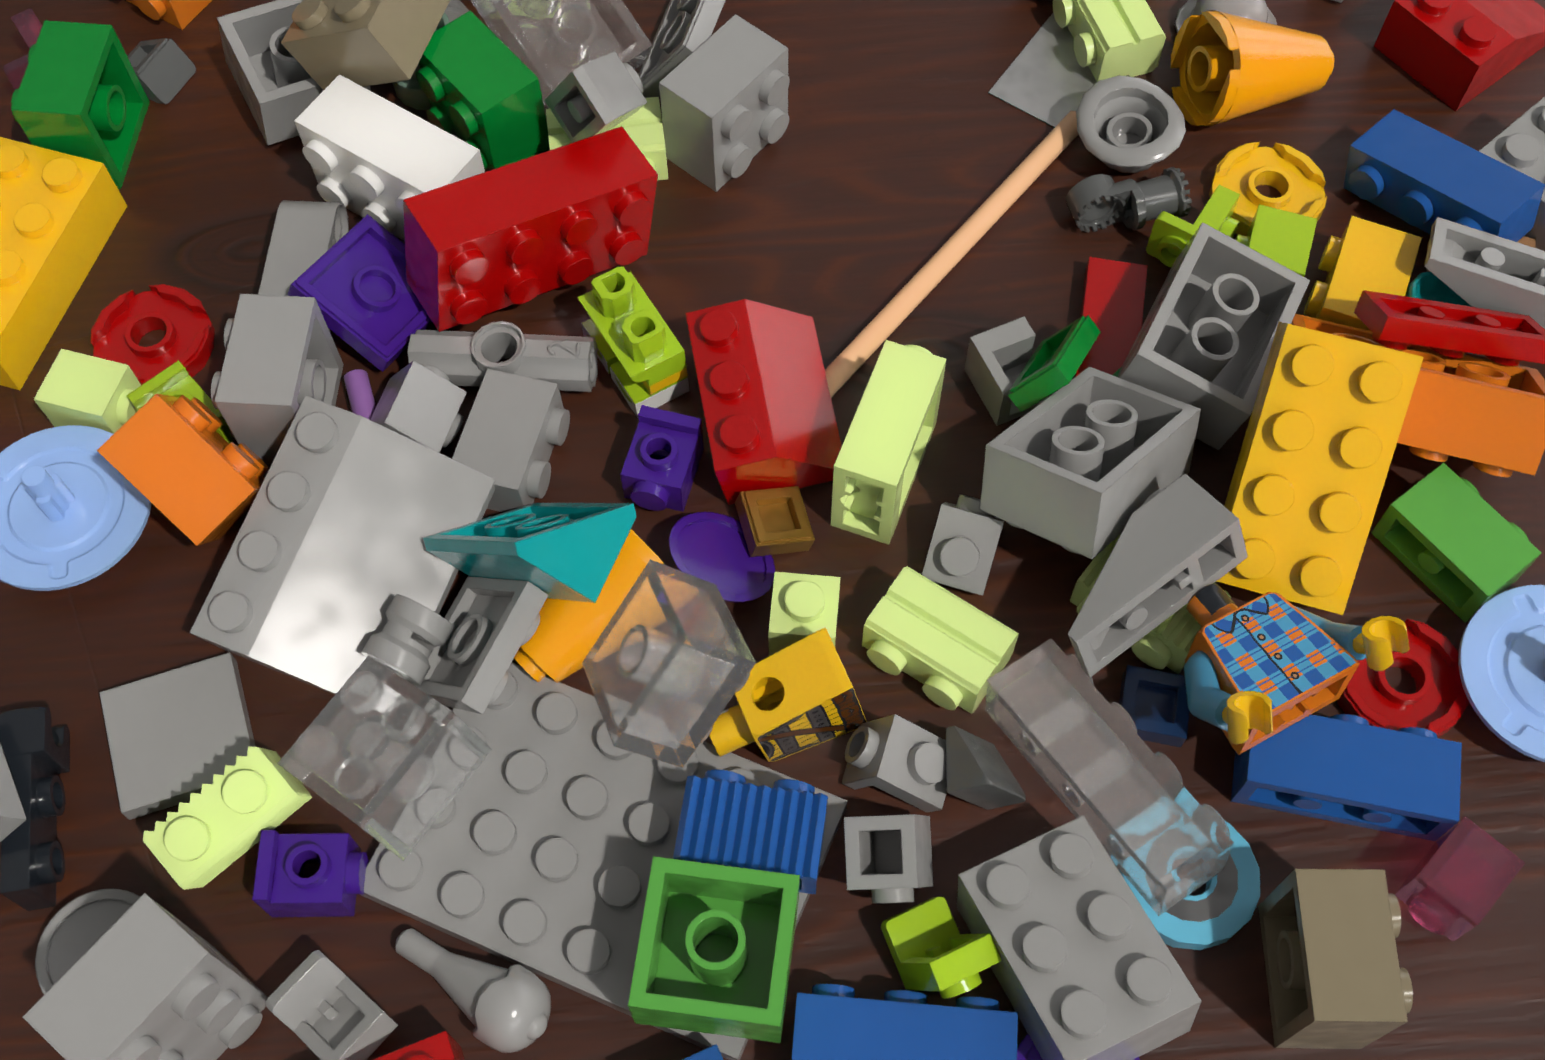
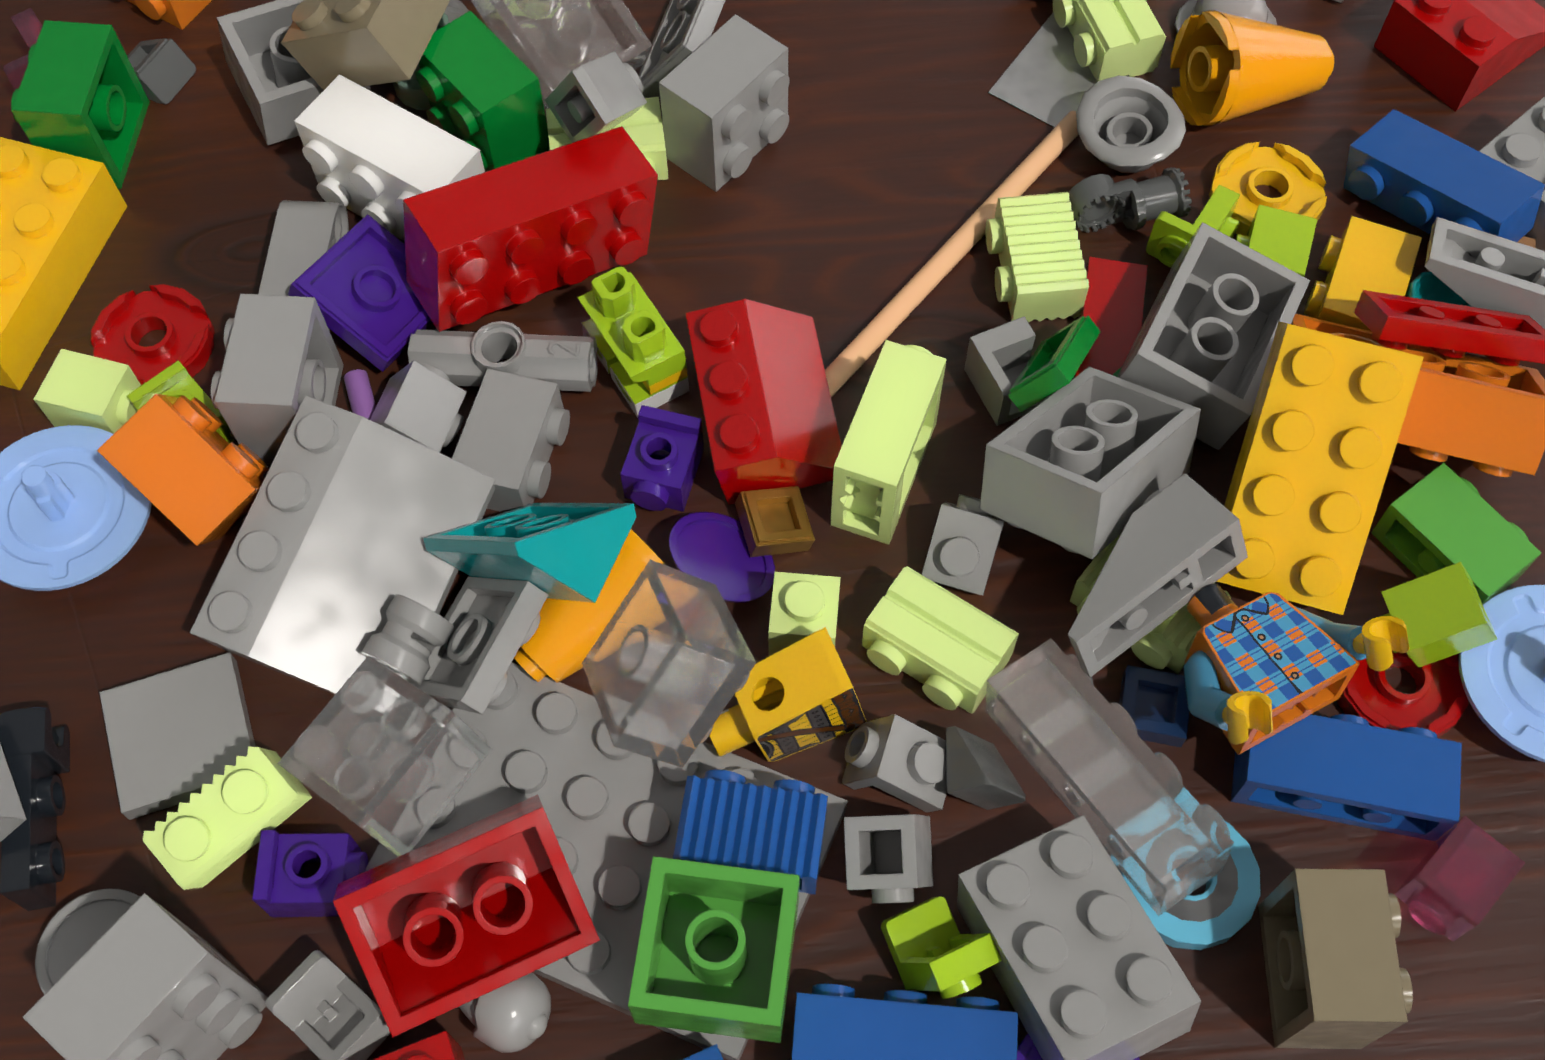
(464, 915): none -> red slope
(1038, 257): none -> yellowish green brick
(1440, 614): none -> lime brick

